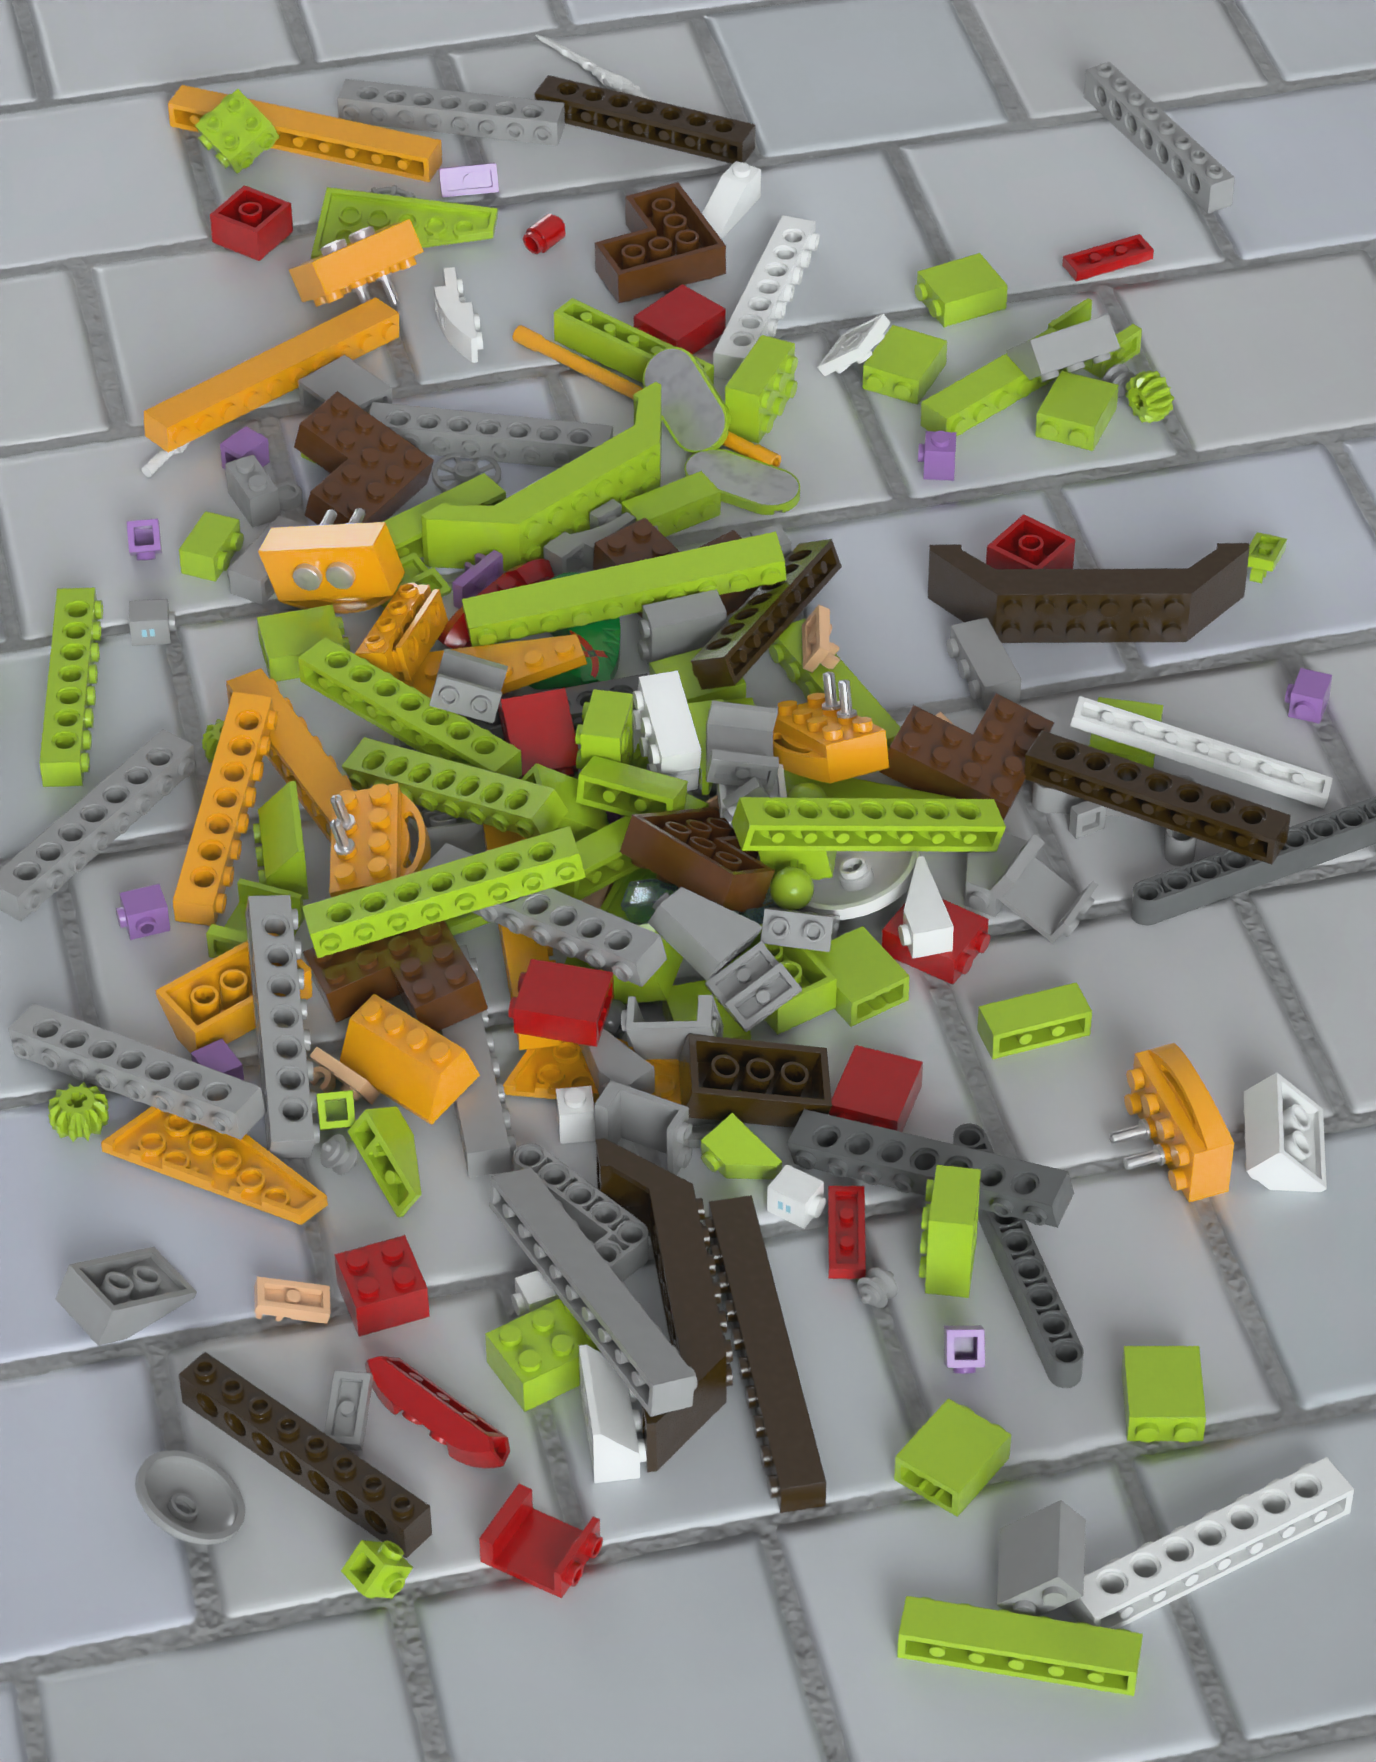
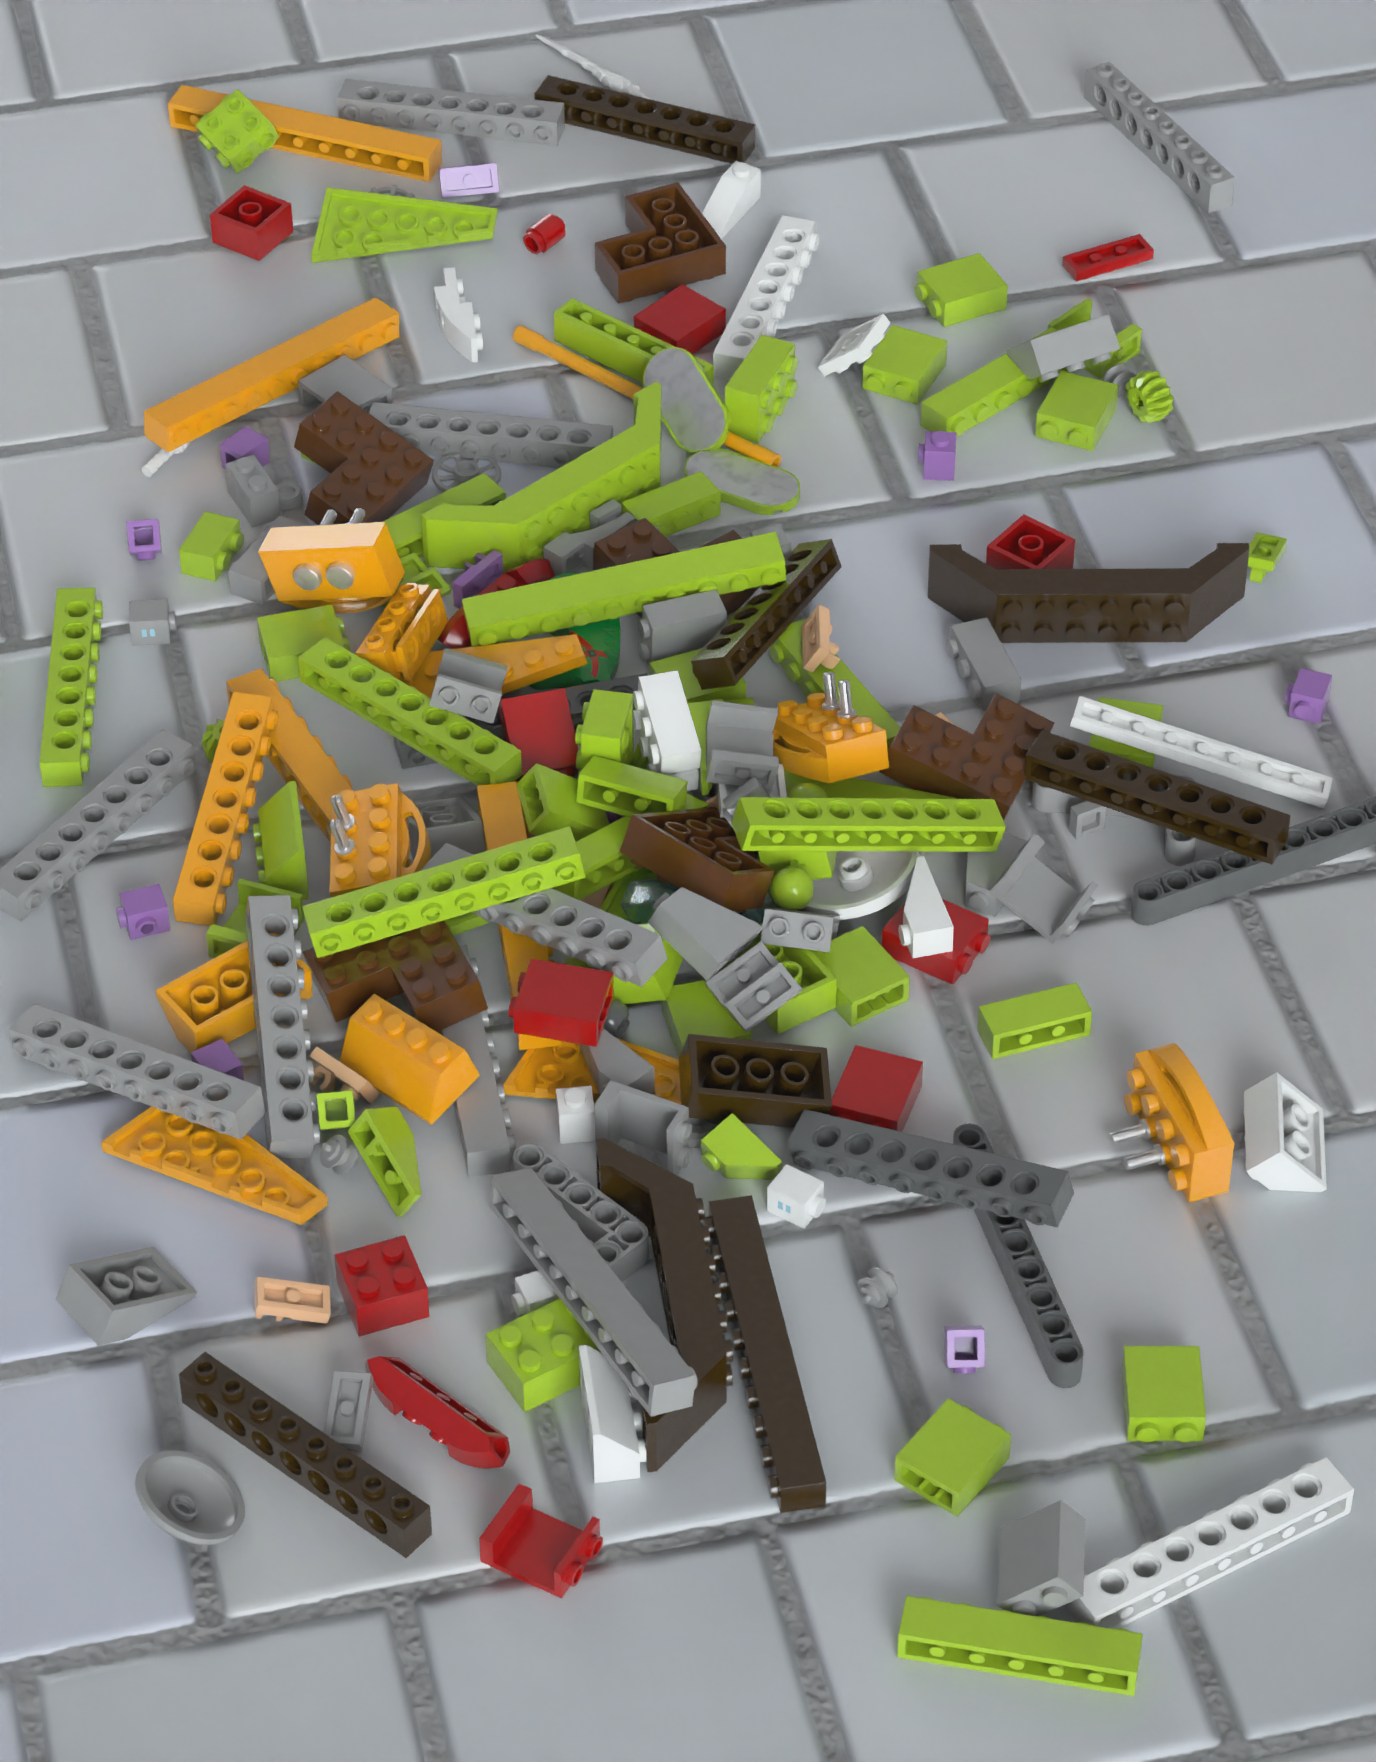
(78, 1111): lime gear -> none
(354, 265): light orange piece -> none
(377, 1569): lime brick -> none
(457, 788): lime brick -> none
(667, 1038): light grey panel -> none
(846, 1232): red plate -> none
(950, 1231): lime brick -> none

